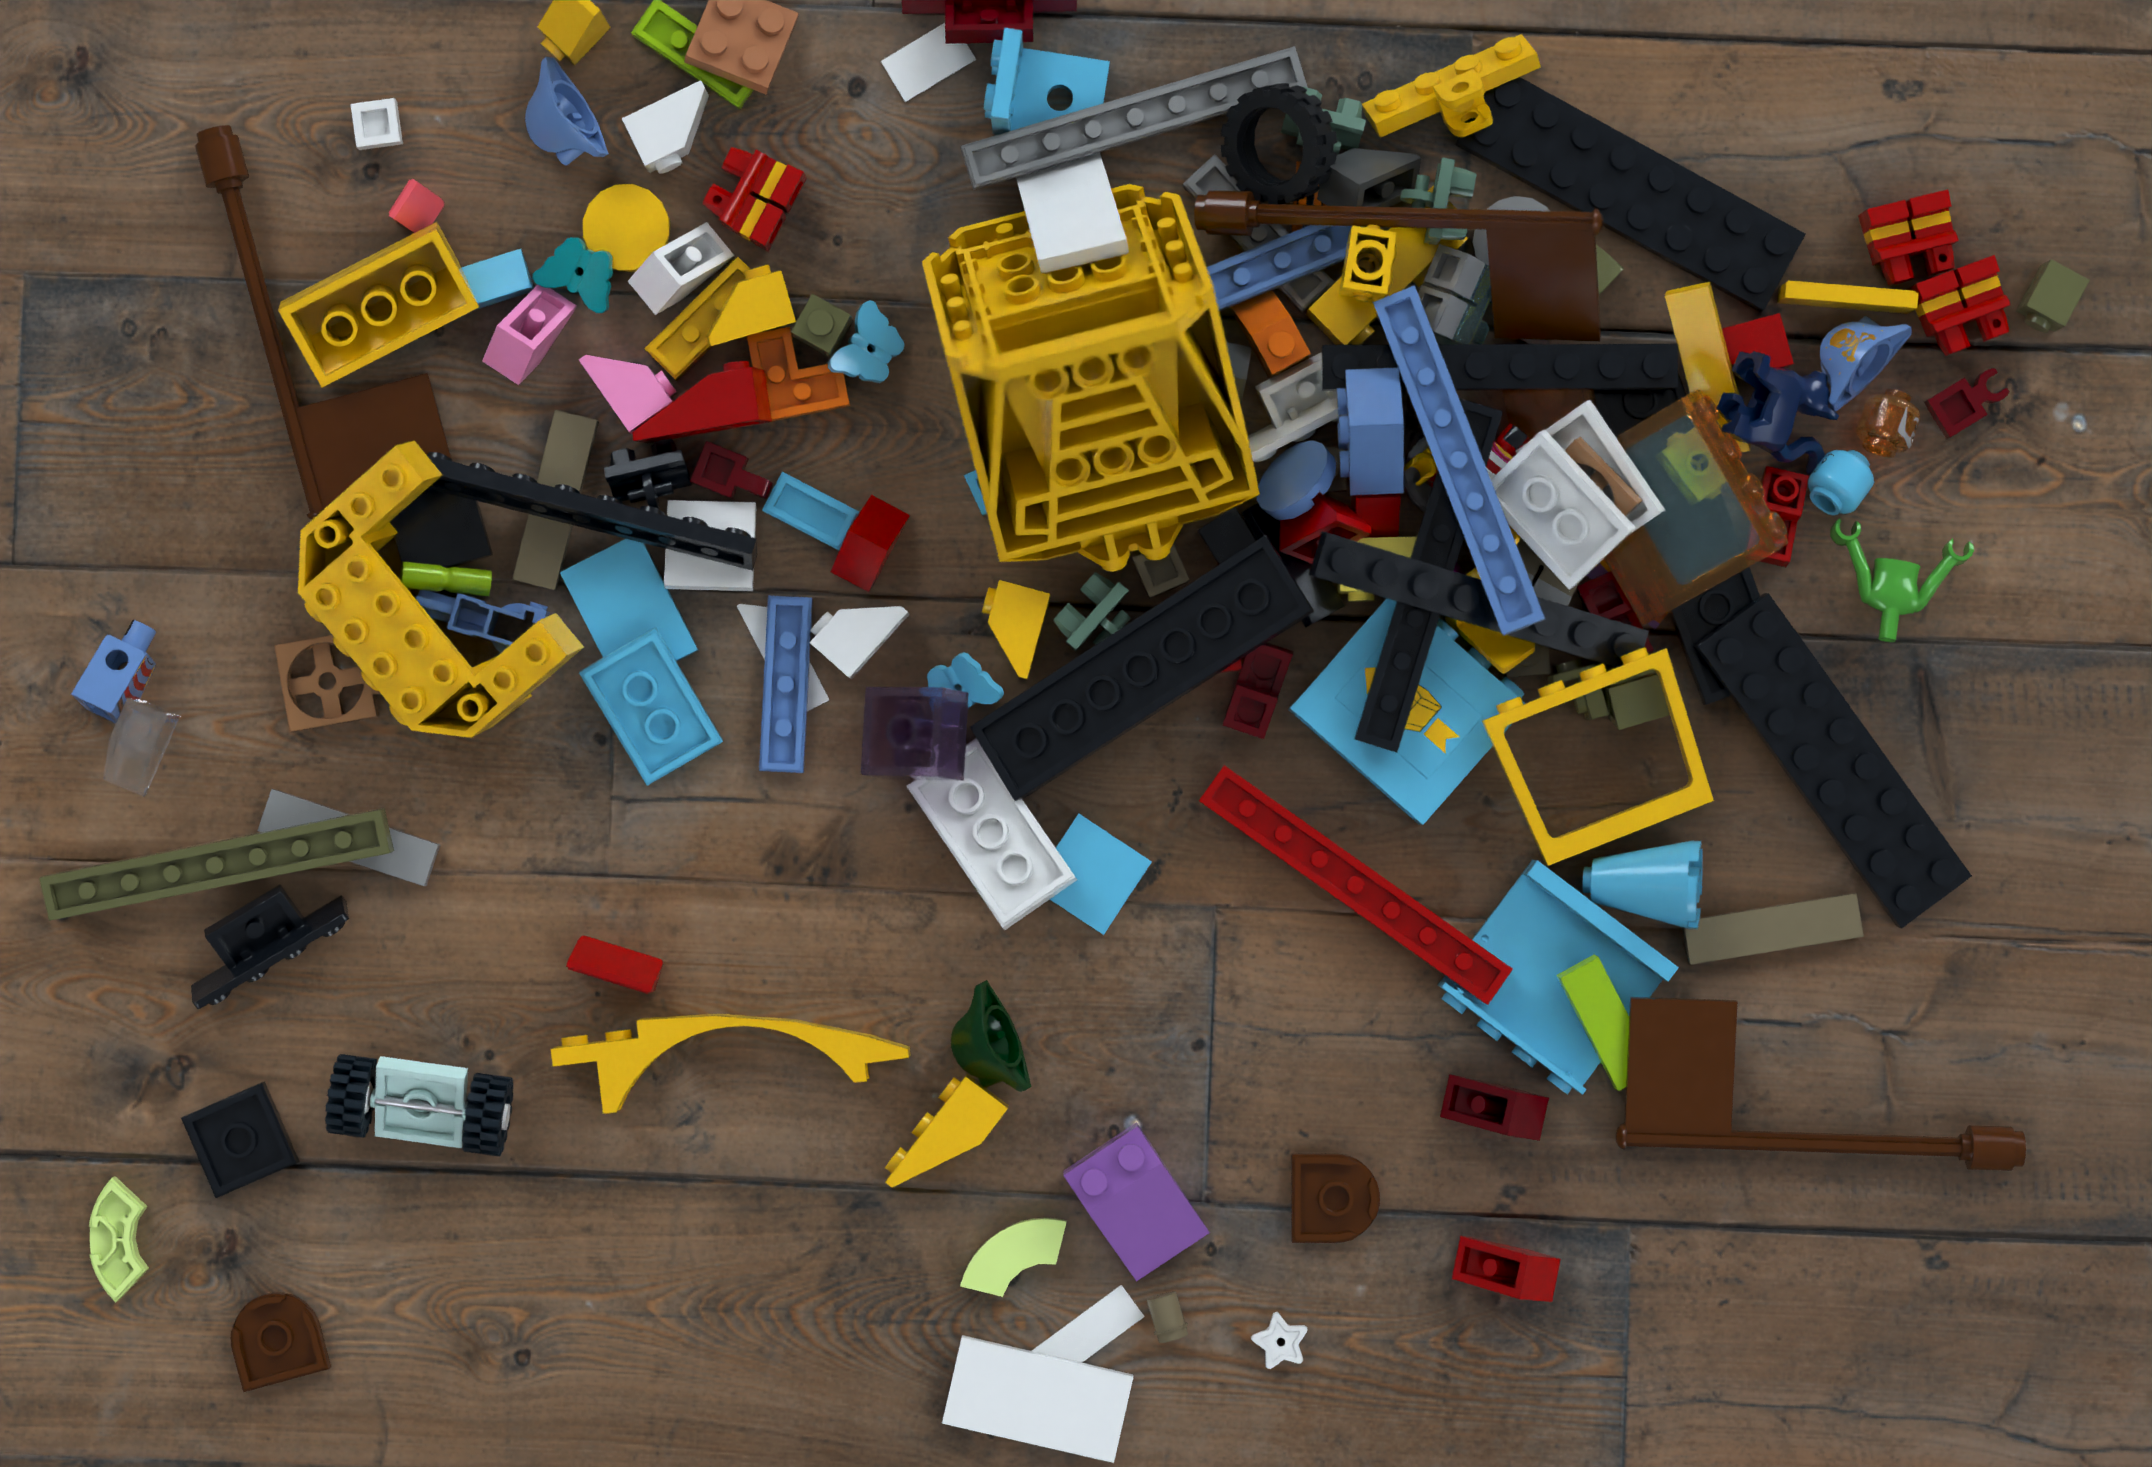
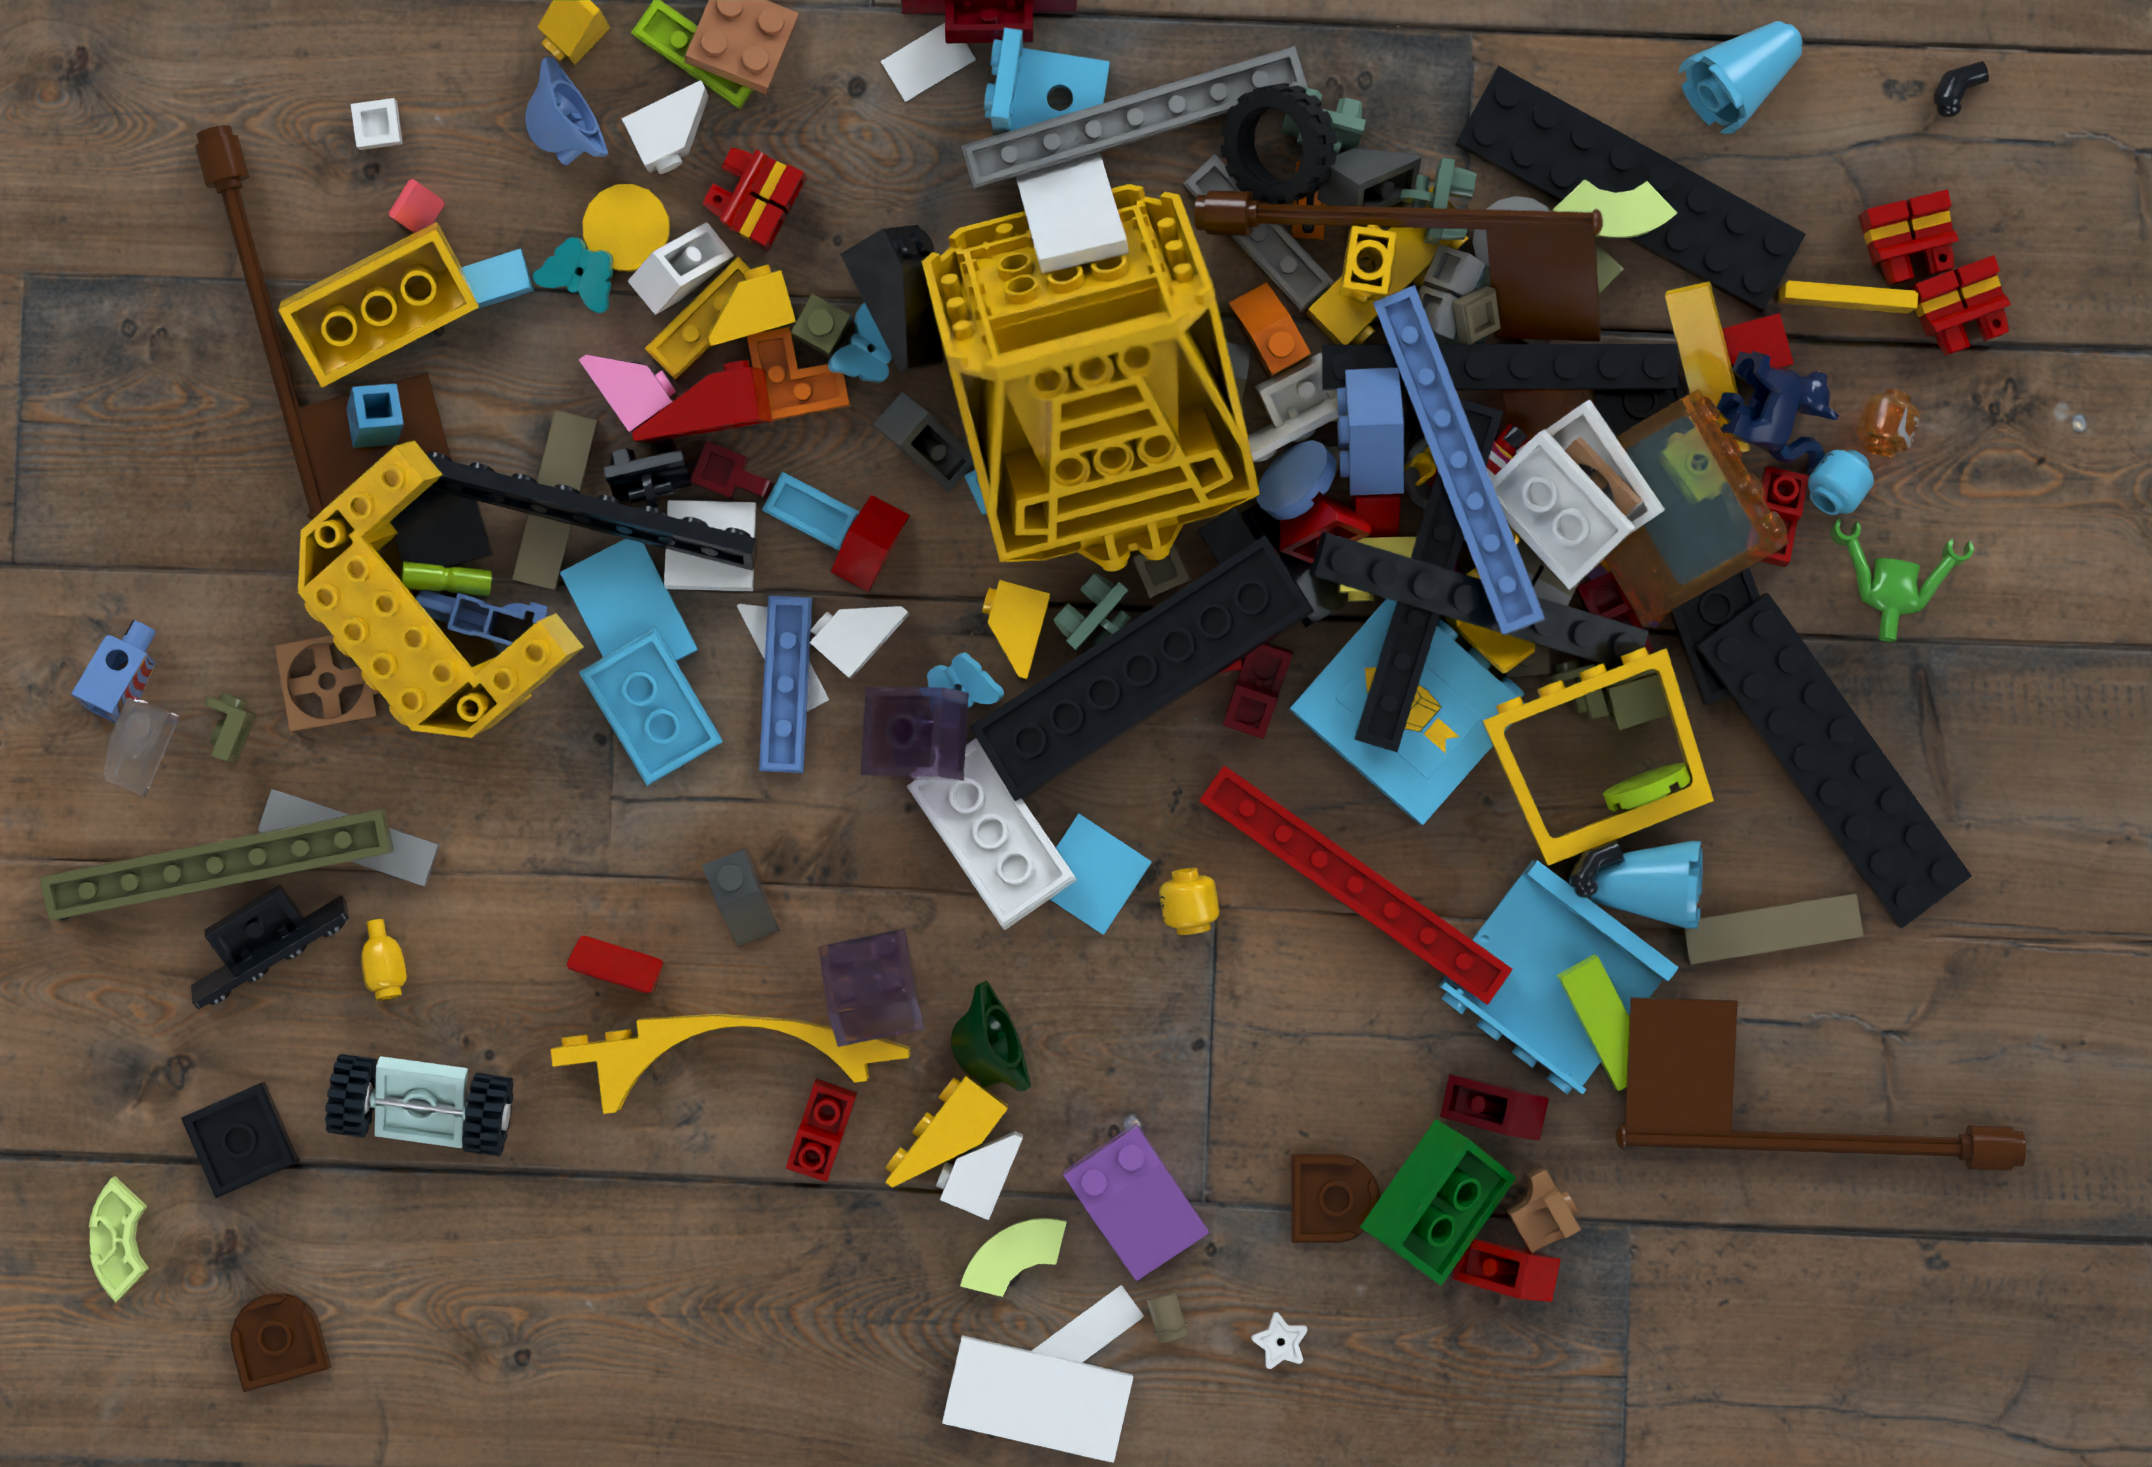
(231, 734): none -> olive bracket
(374, 415): none -> dark azure brick
(382, 963): none -> yellow plant
(528, 333): bright pink slope -> none
(740, 896): none -> dark grey slope
(821, 1130): none -> red slope
(871, 987): none -> clear purple brick
(897, 294): none -> black slope
(925, 441): none -> dark grey slope
(979, 1175): none -> white slope
(1189, 902): none -> yellow head
(1277, 263): medium blue tile -> none
(1438, 1201): none -> green slope
(1454, 90): yellow plate -> none
(1476, 315): none -> dark tan tile
(1543, 1212): none -> medium nougat brick
(1589, 864): none -> black arm
(1623, 213): none -> yellowish green tile
(1646, 786): none -> lime tile
(1739, 74): none -> medium azure cone
(1856, 355): medium blue hat -> none
(1954, 84): none -> black arm
(1962, 405): dark red plate -> none
(2052, 297): olive brick -> none

